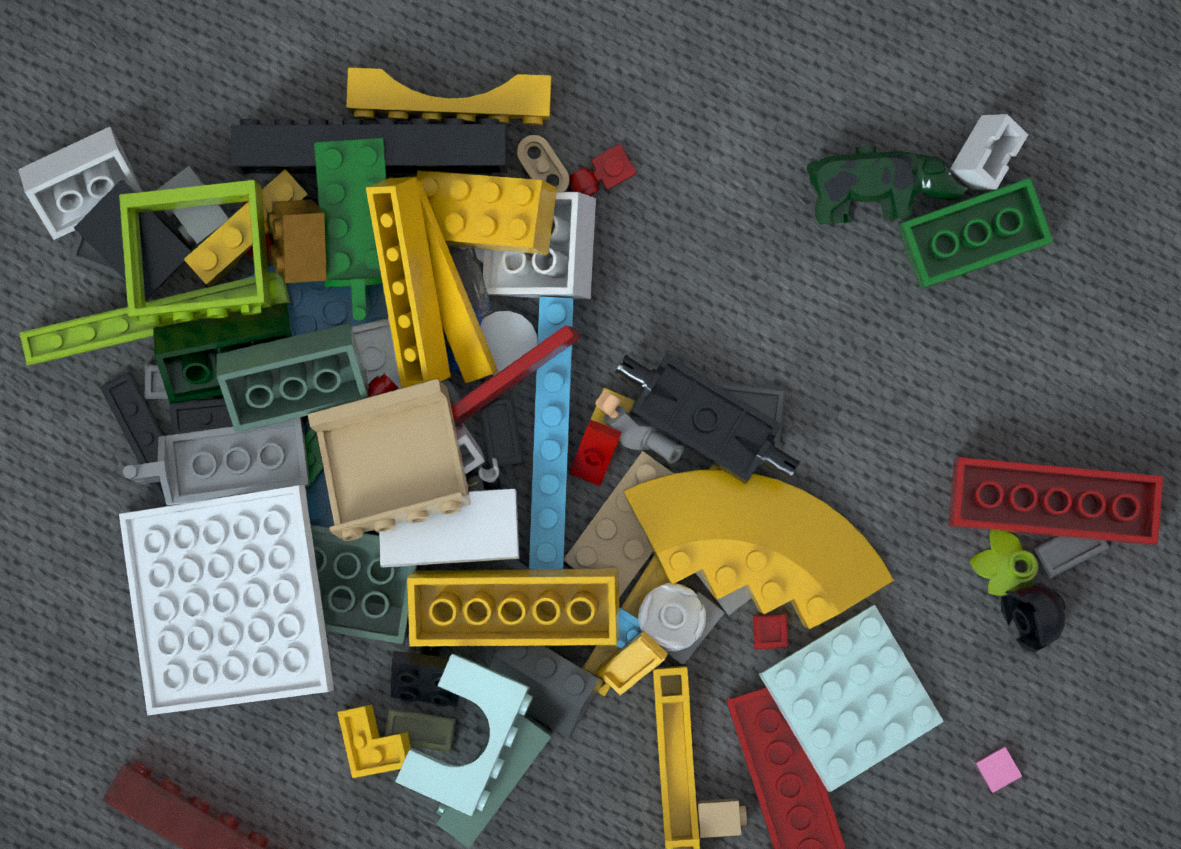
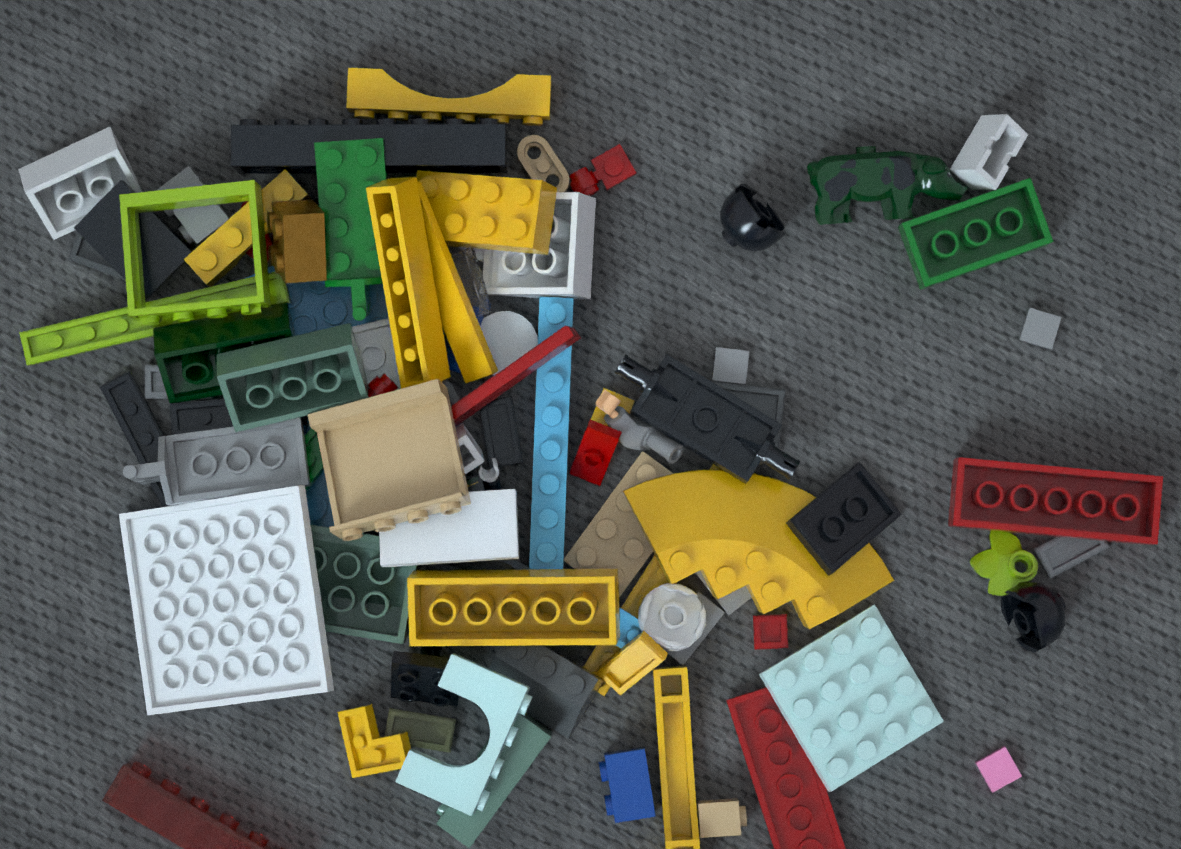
(628, 784): none -> blue brick
(730, 365): none -> light grey tile
(749, 221): none -> black cylinder
(843, 518): none -> black tile
(1040, 328): none -> light grey tile

